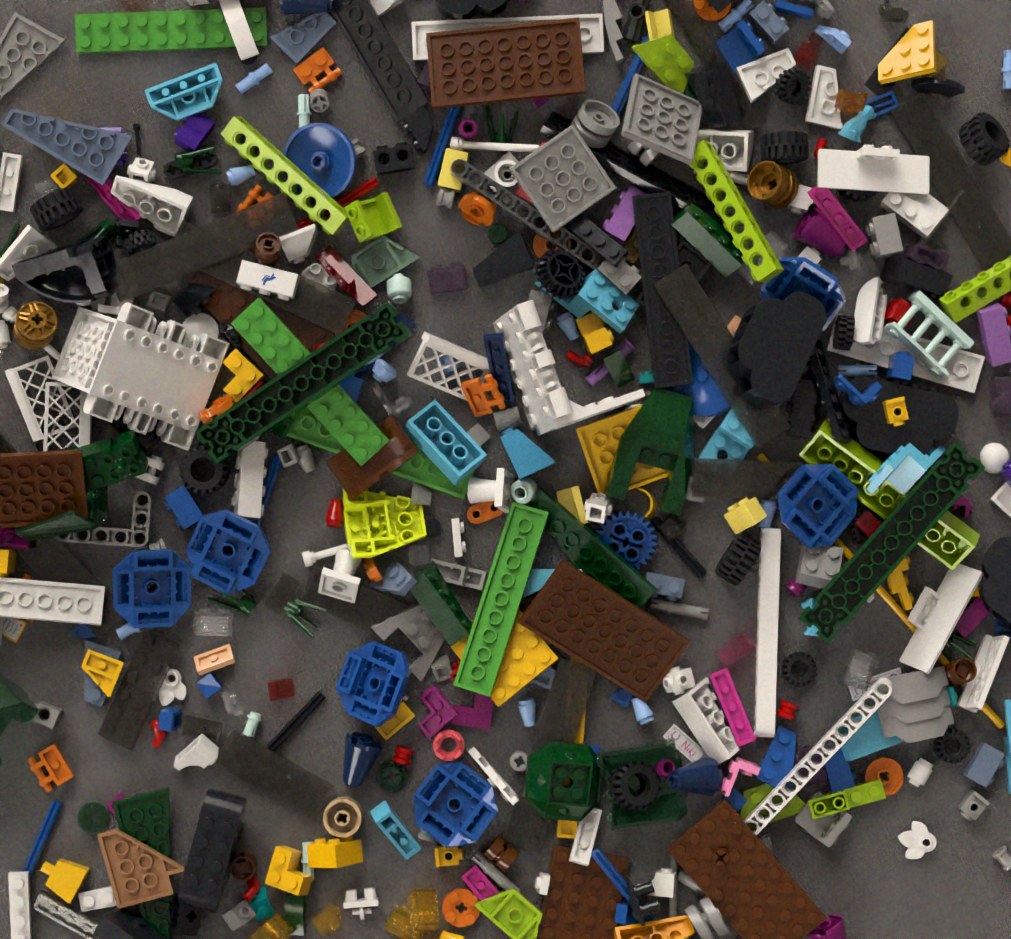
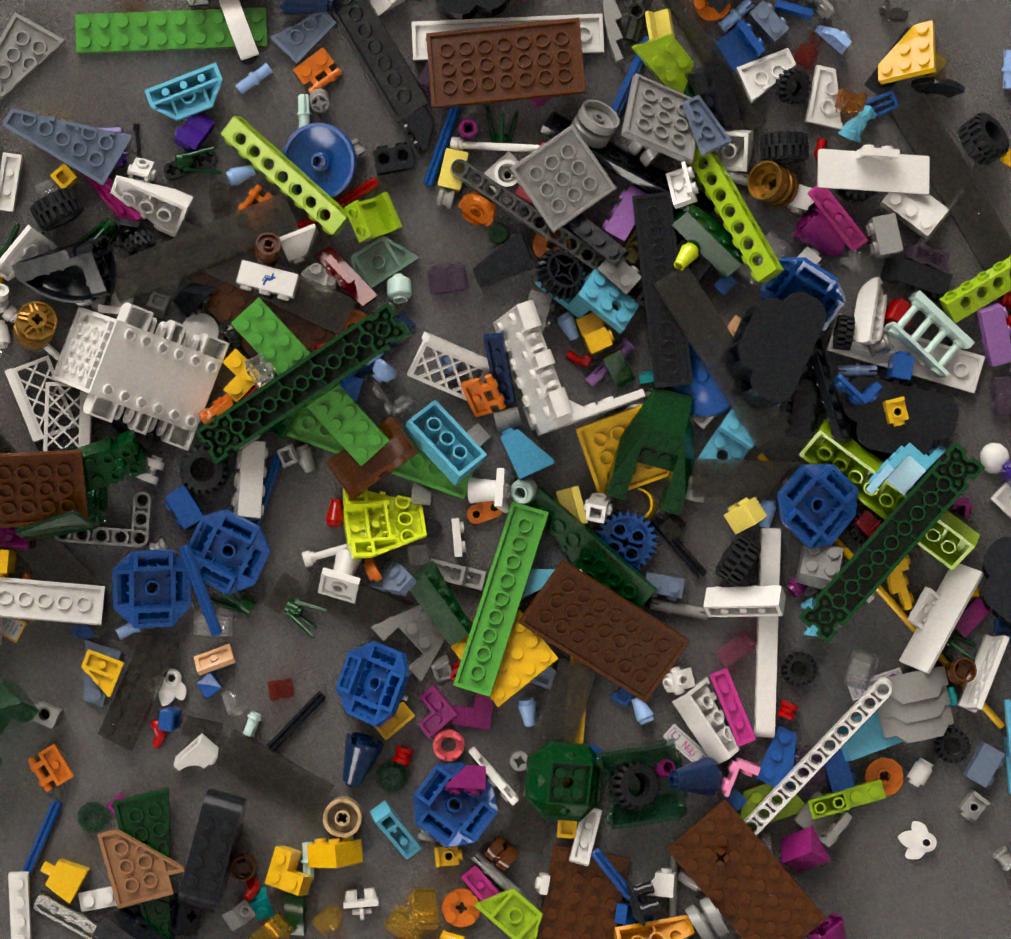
(200, 590): none -> blue axle
(260, 370): none -> clear brick
(469, 779): none -> magenta slope
(682, 187): none -> white bracket
(686, 255): none -> neon yellow cone
(705, 127): none -> sand blue wing
(724, 284): none -> blue slope
(744, 601): none -> white brick
(803, 850): none -> magenta slope
(879, 346): none -> light grey bush

